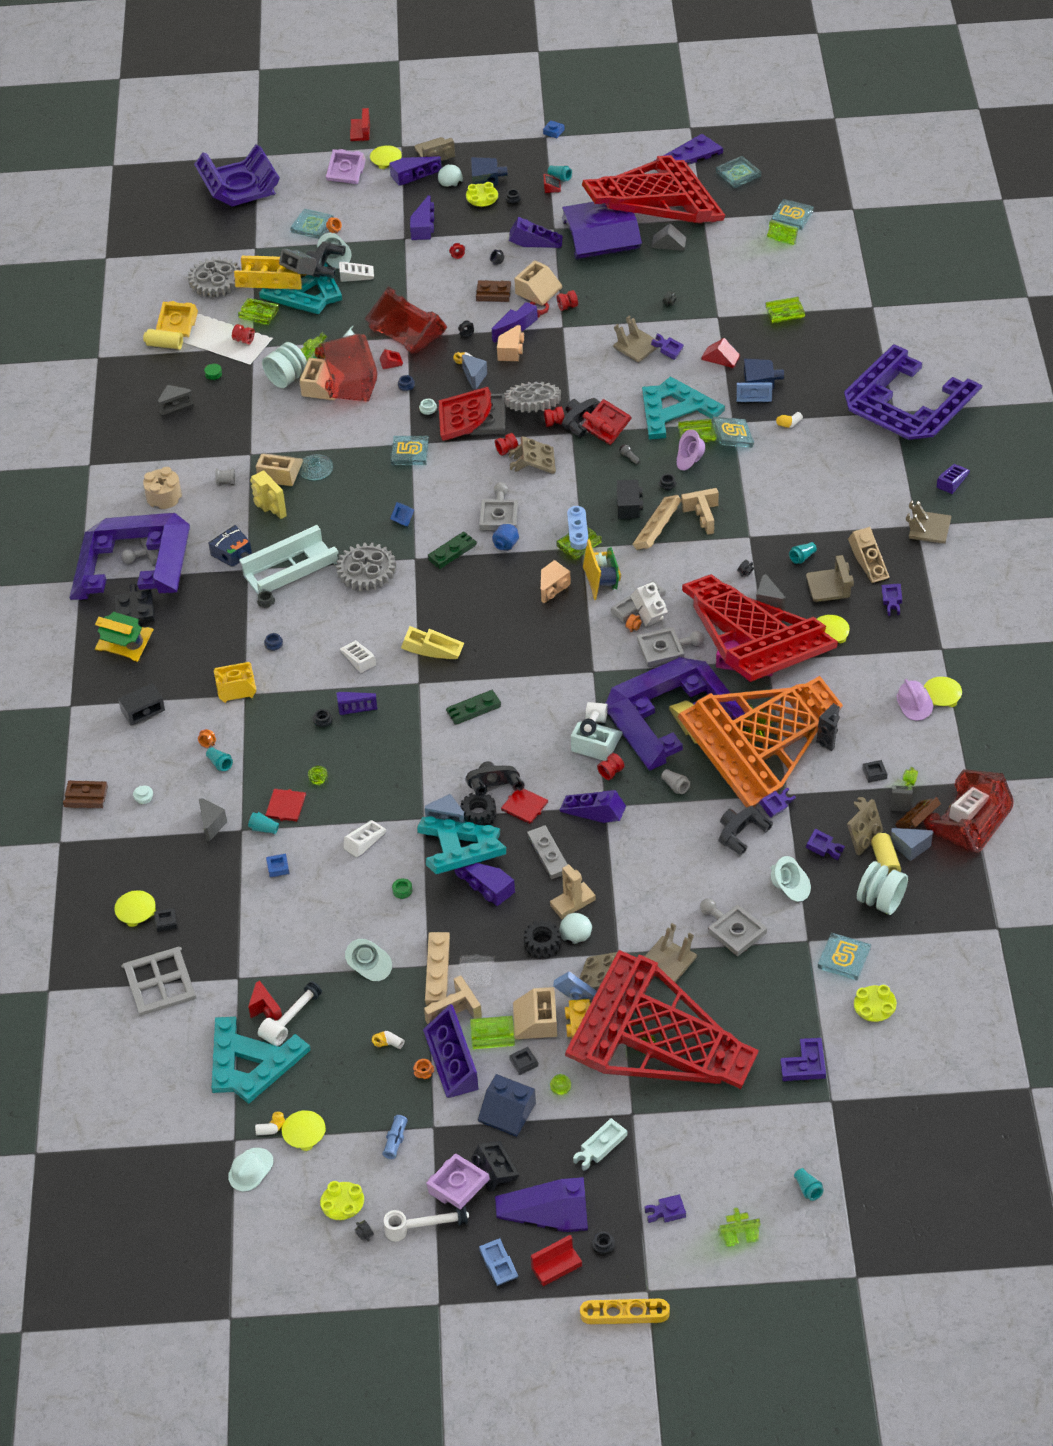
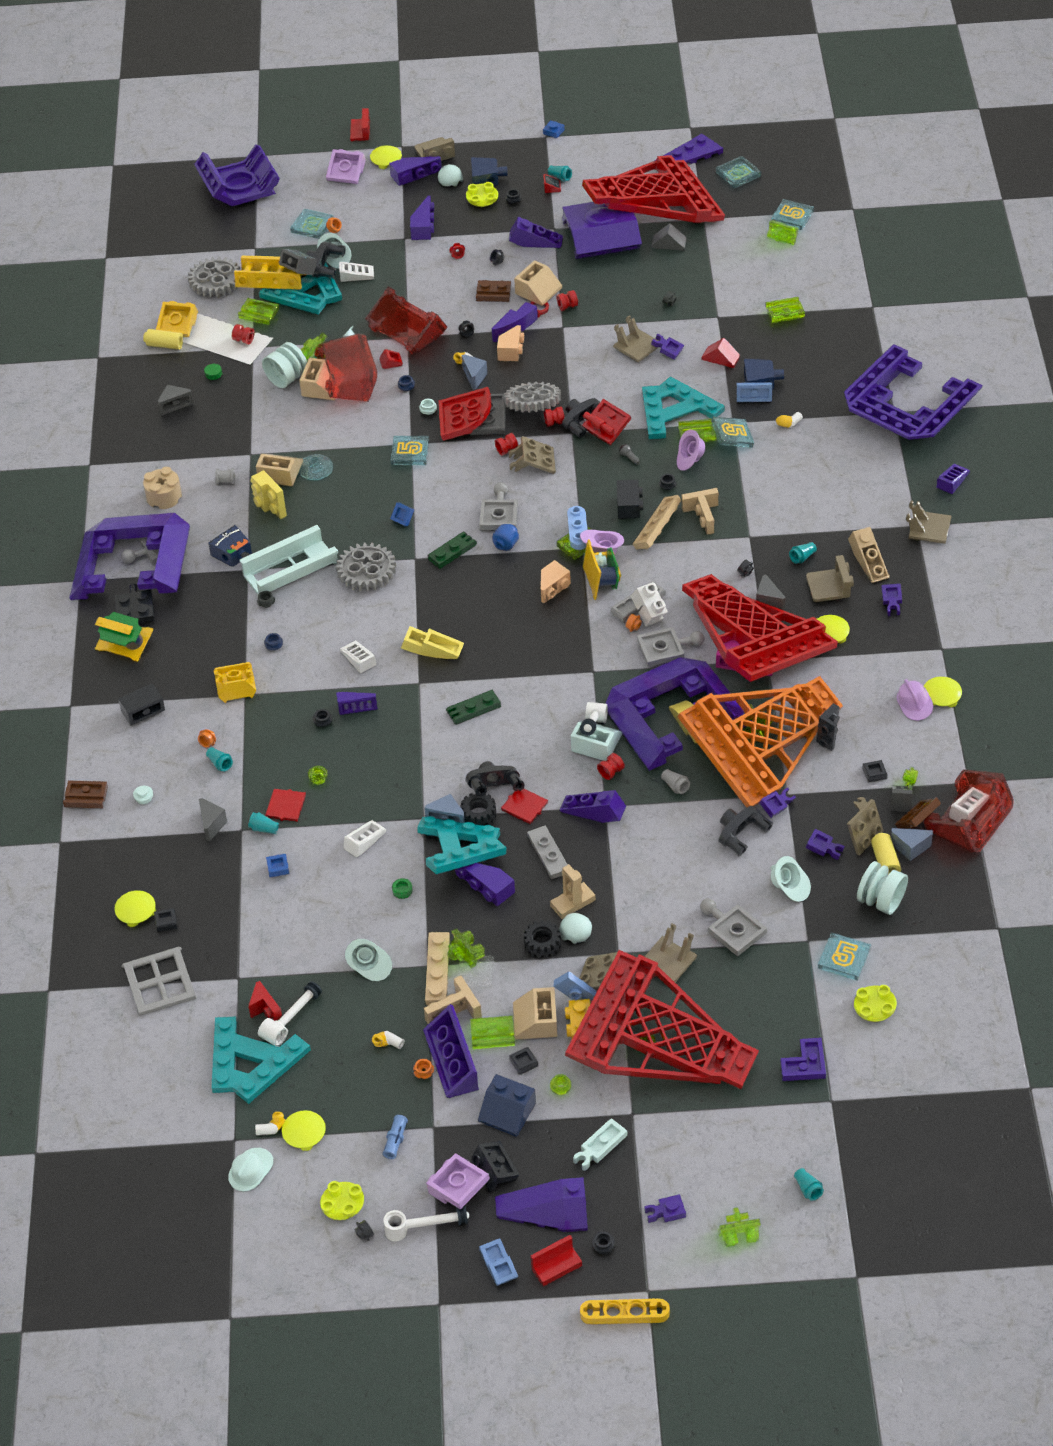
(461, 948): none -> clear neon green hips
(602, 540): none -> lavender piece

